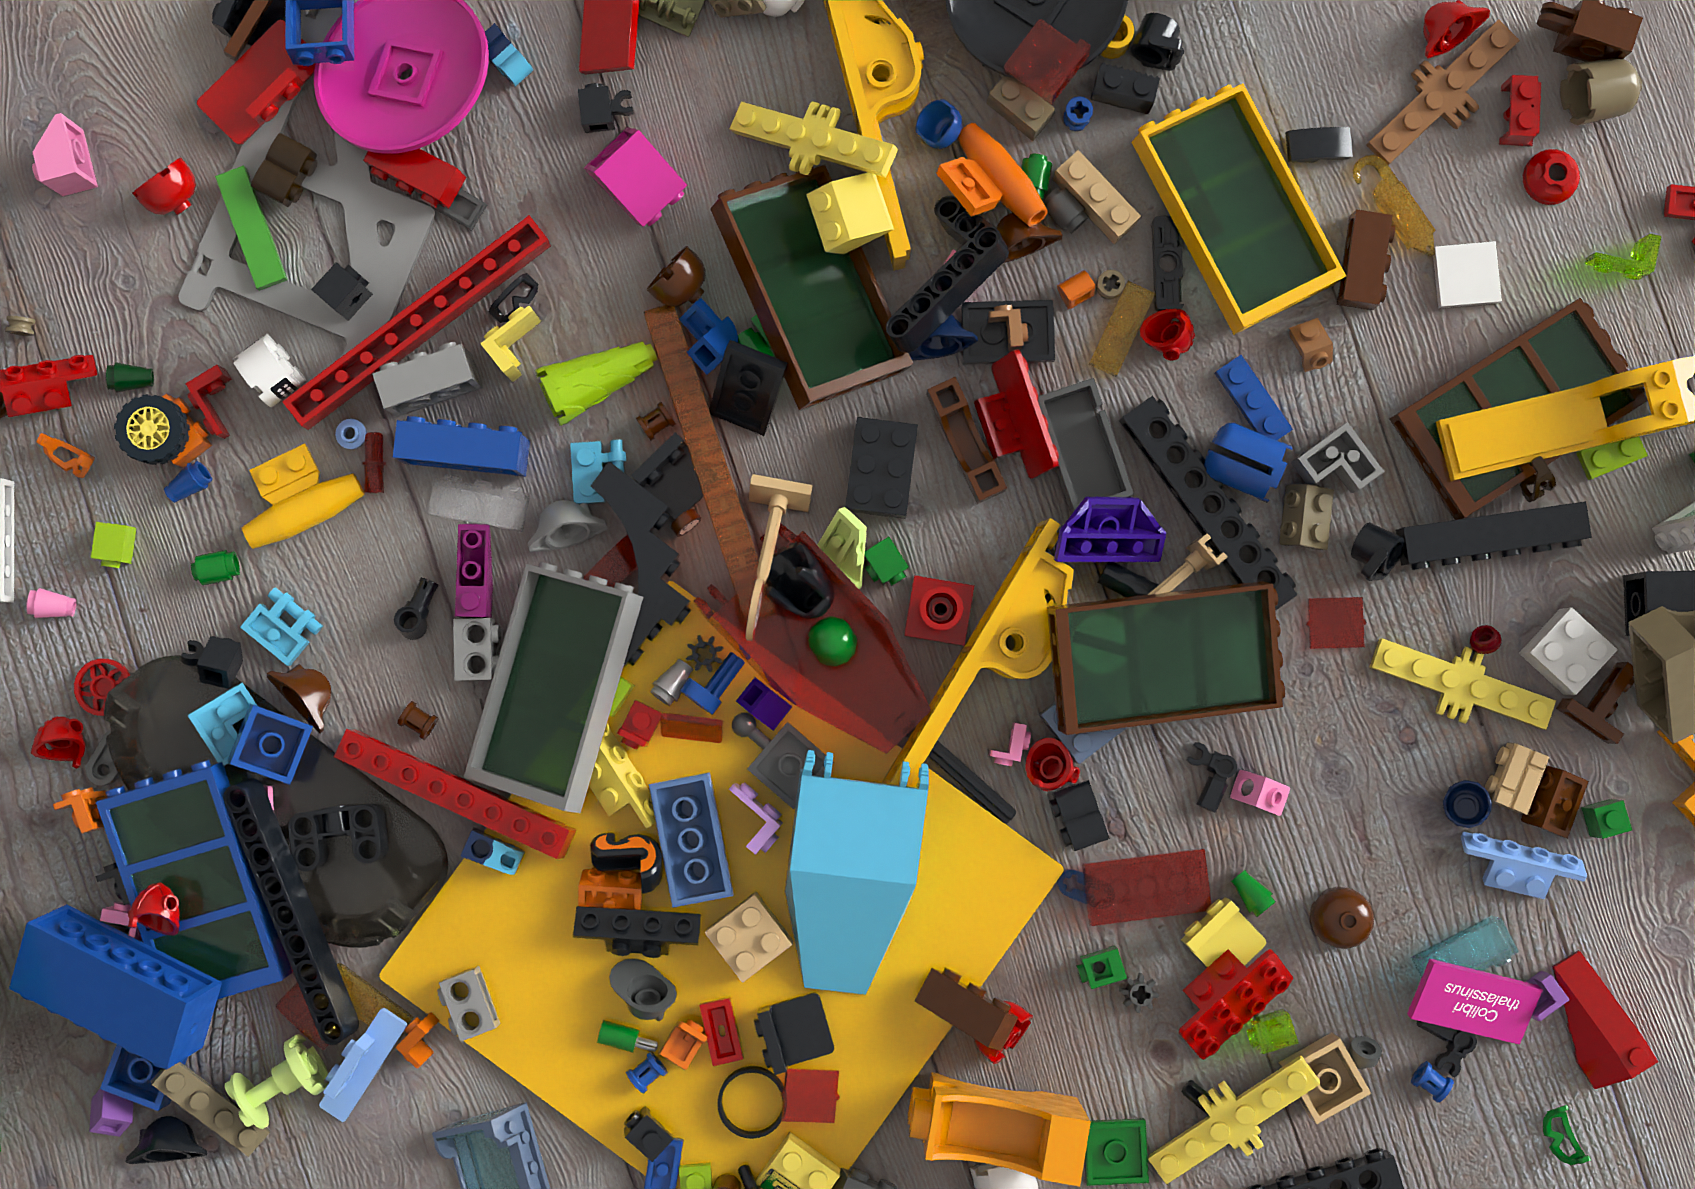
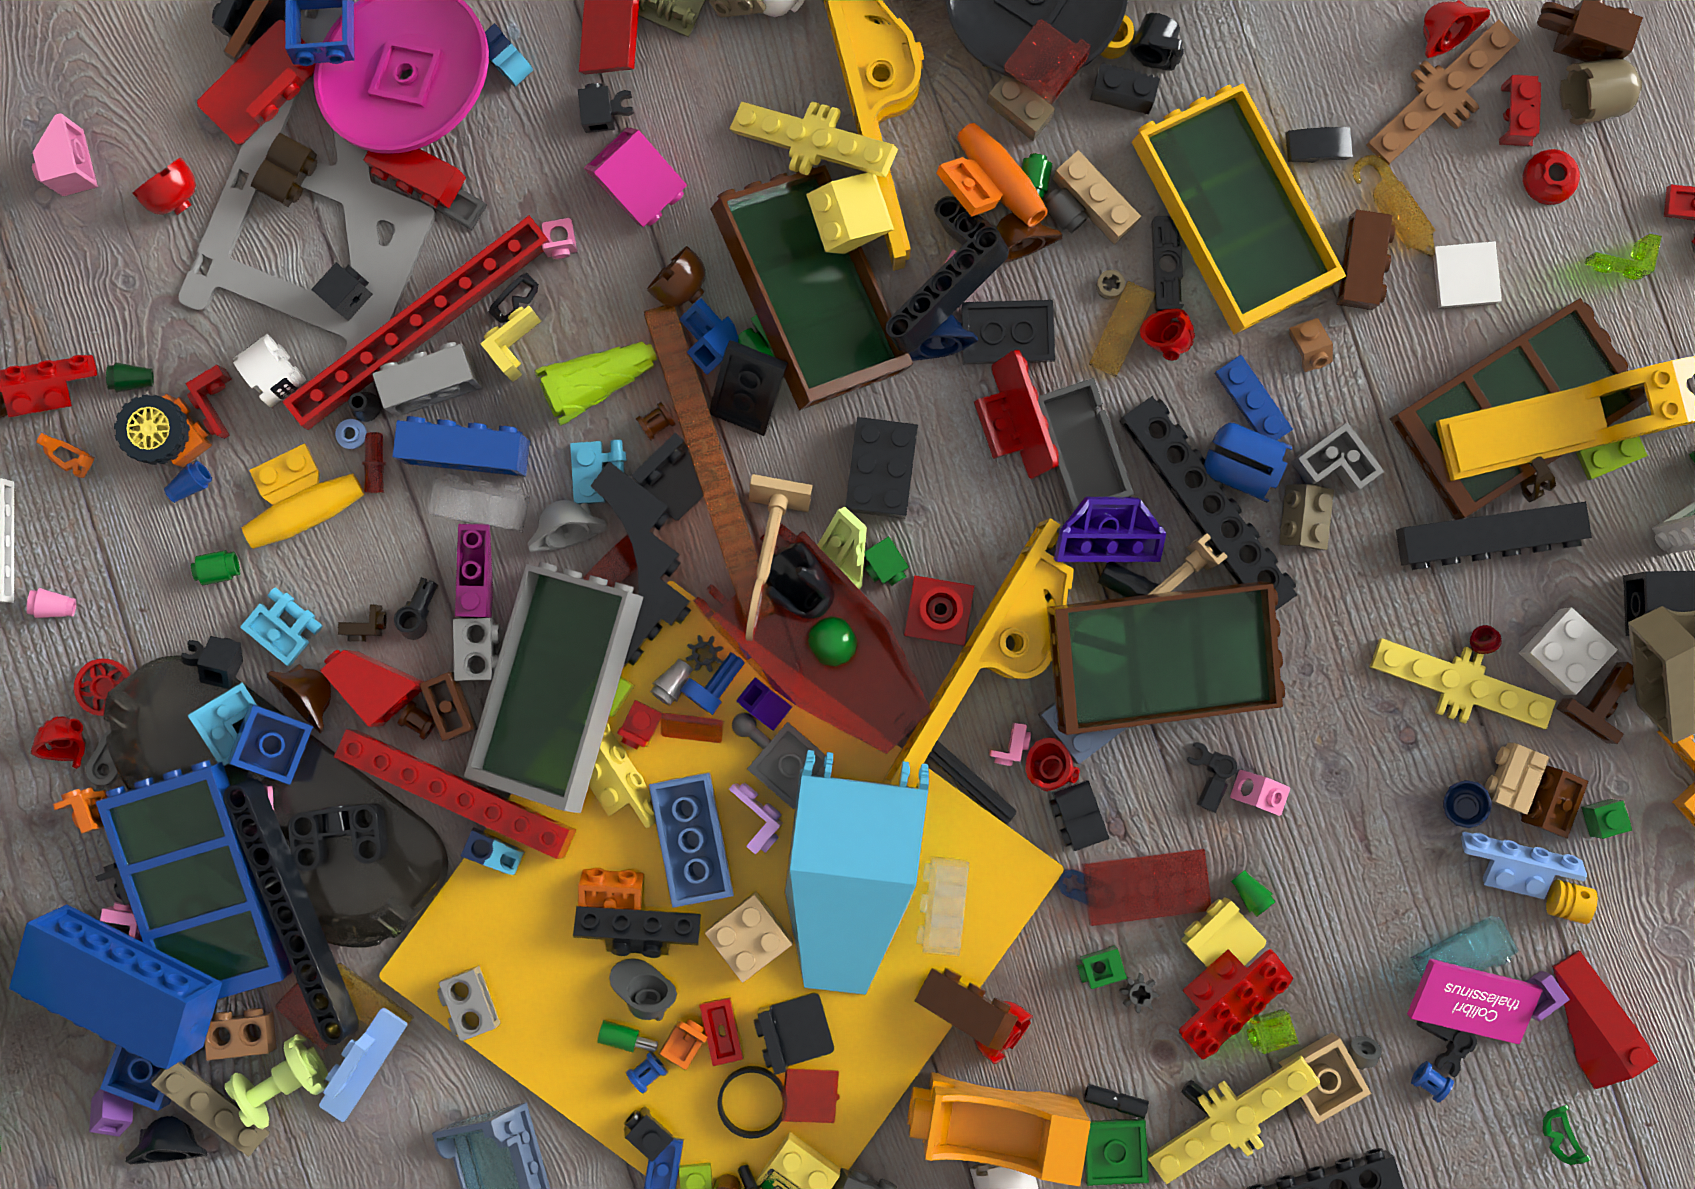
(20, 325): dark tan bush -> none
(113, 544): lime brick -> none
(156, 910): red helmet -> none
(241, 1041): none -> medium nougat brick
(251, 228): bright green tile -> none
(358, 631): none -> dark brown bracket
(369, 409): none -> black cone
(370, 686): none -> red slope
(413, 1046): orange bracket -> none
(448, 706): none -> reddish brown brick
(562, 248): none -> bright pink bracket
(629, 853): black animal -> none
(685, 522): reddish brown tile -> none
(939, 124): blue hair -> none
(943, 905): none -> clear brick
(965, 441): reddish brown arch -> none
(1016, 331): medium nougat bracket -> none
(1076, 289): orange brick -> none
(1085, 108): blue bush -> none
(1112, 1100): none -> black piece
(1336, 622): clear red piece -> none
(1342, 917): reddish brown cylinder -> none
(1377, 550): black piece -> none
(1571, 901): none -> yellow piece

